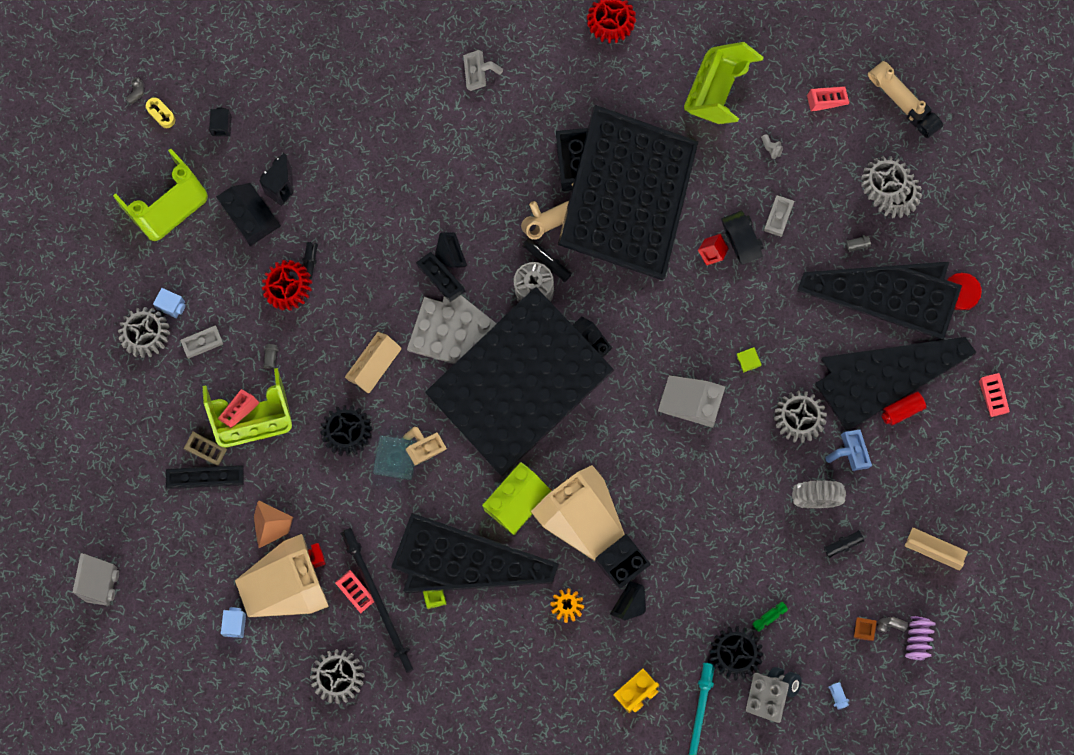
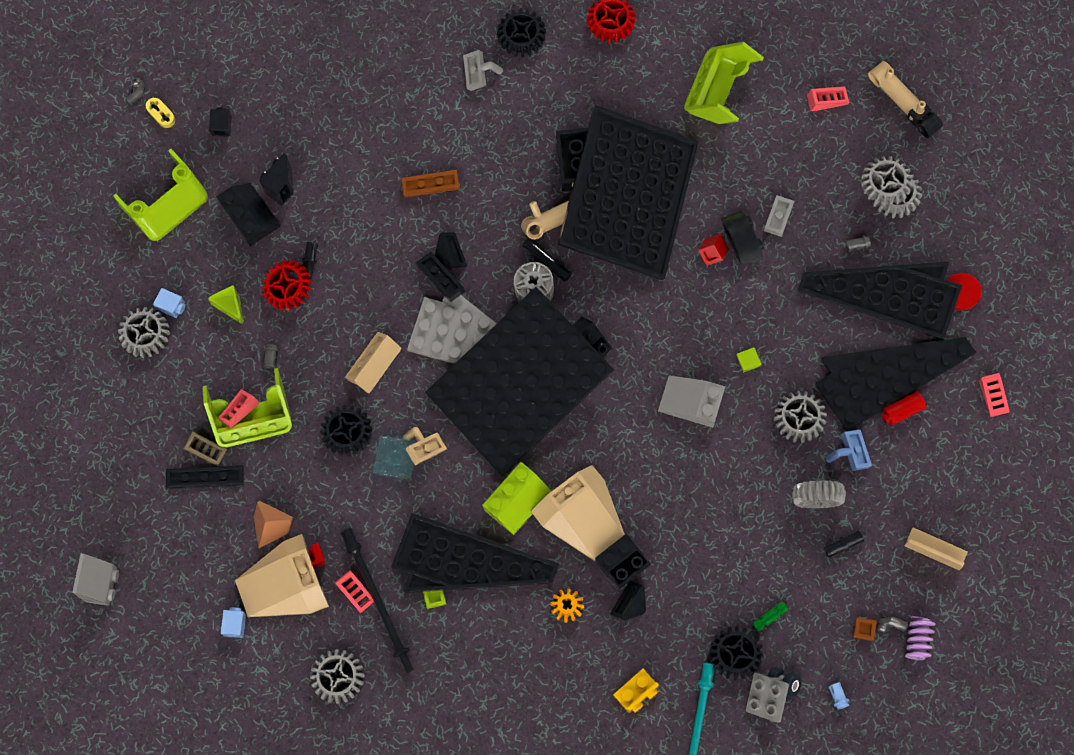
(201, 342): light grey plate -> none
(228, 302): none -> lime slope
(430, 183): none -> dark orange plate
(511, 42): none -> black gear
(774, 149): light grey plate -> none

